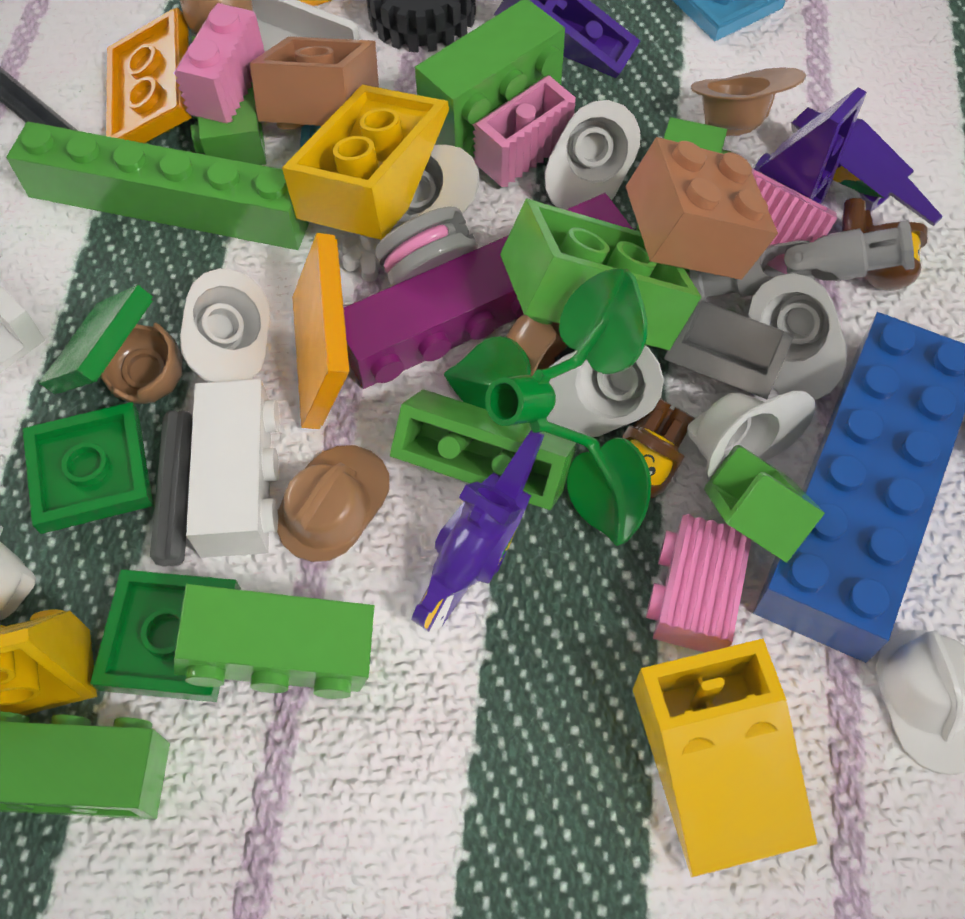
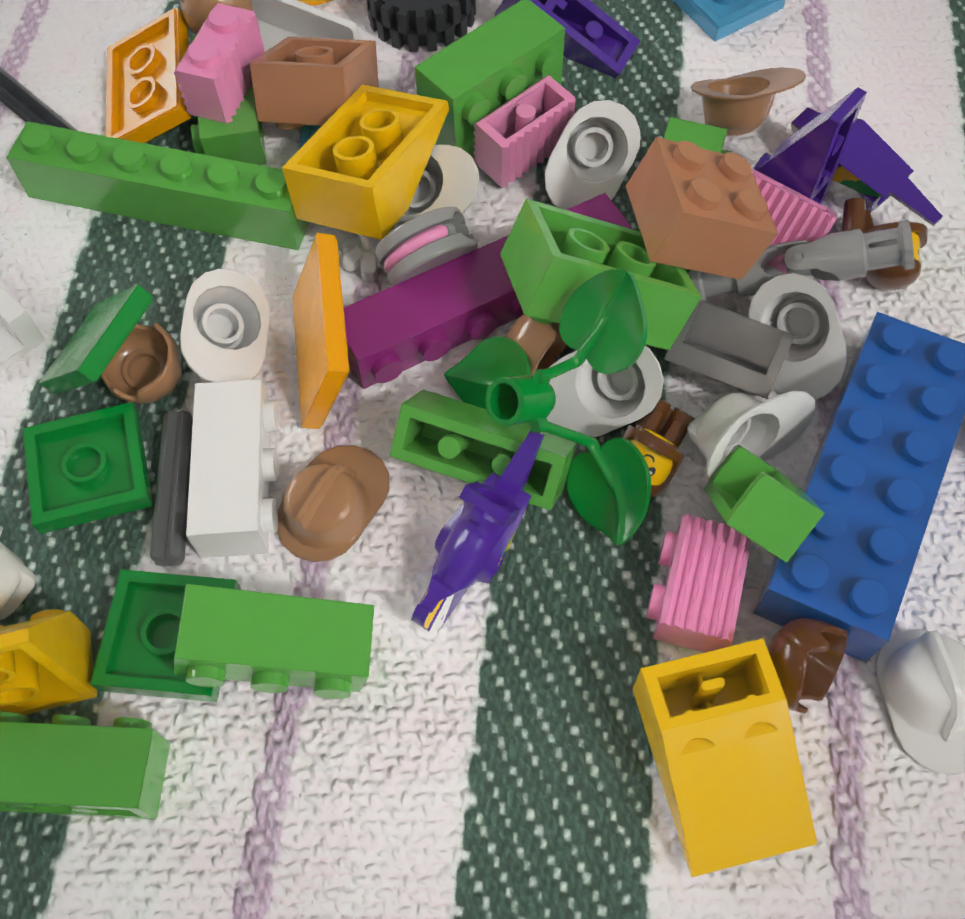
(807, 659): none -> reddish brown hair

